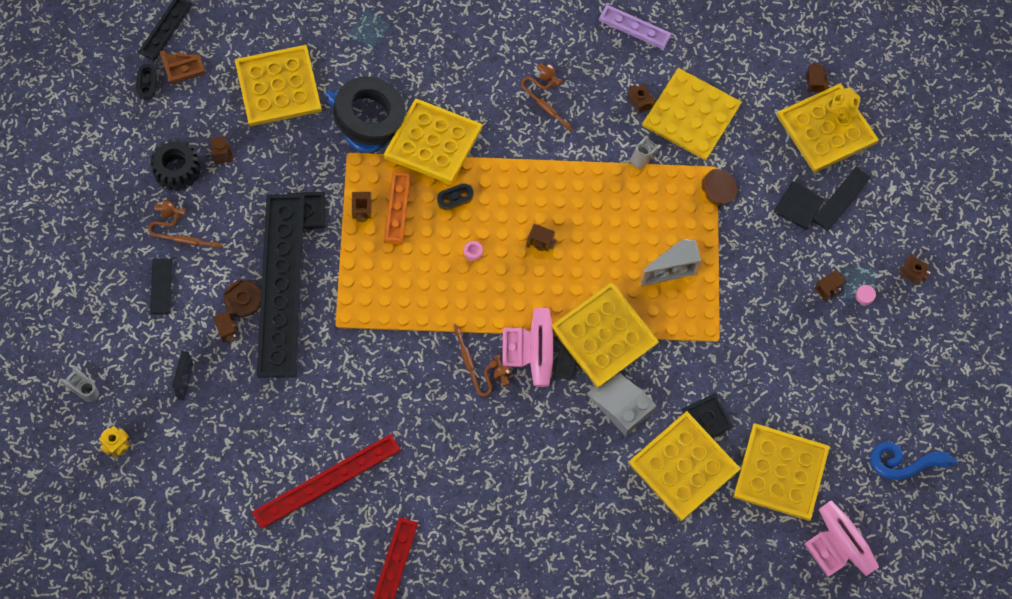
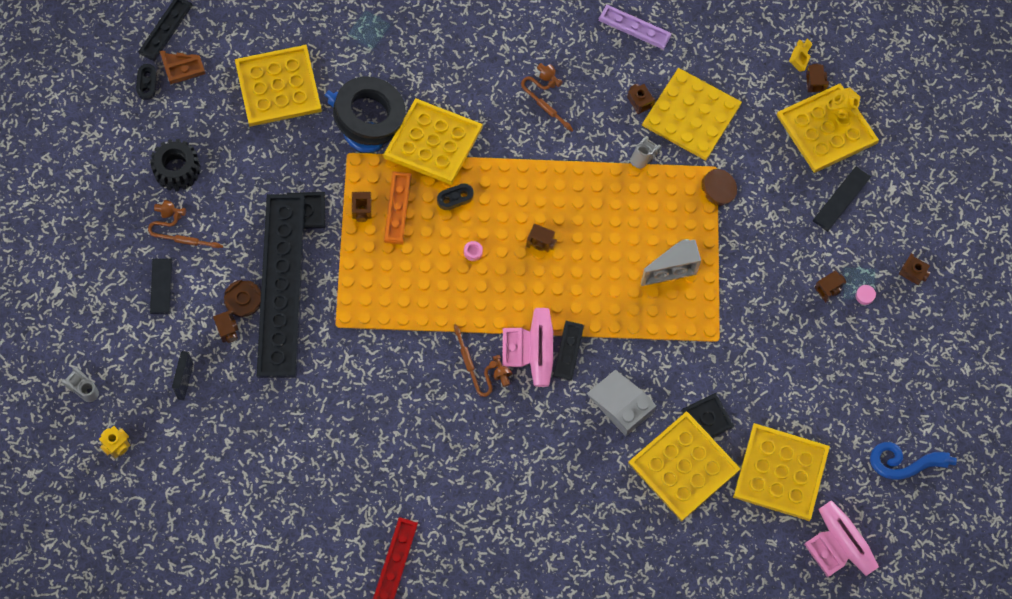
(221, 150): reddish brown brick -> none
(326, 481): red tile -> none
(604, 335): yellow plate -> none
(799, 205): black tile -> none
(800, 55): none -> yellow plate

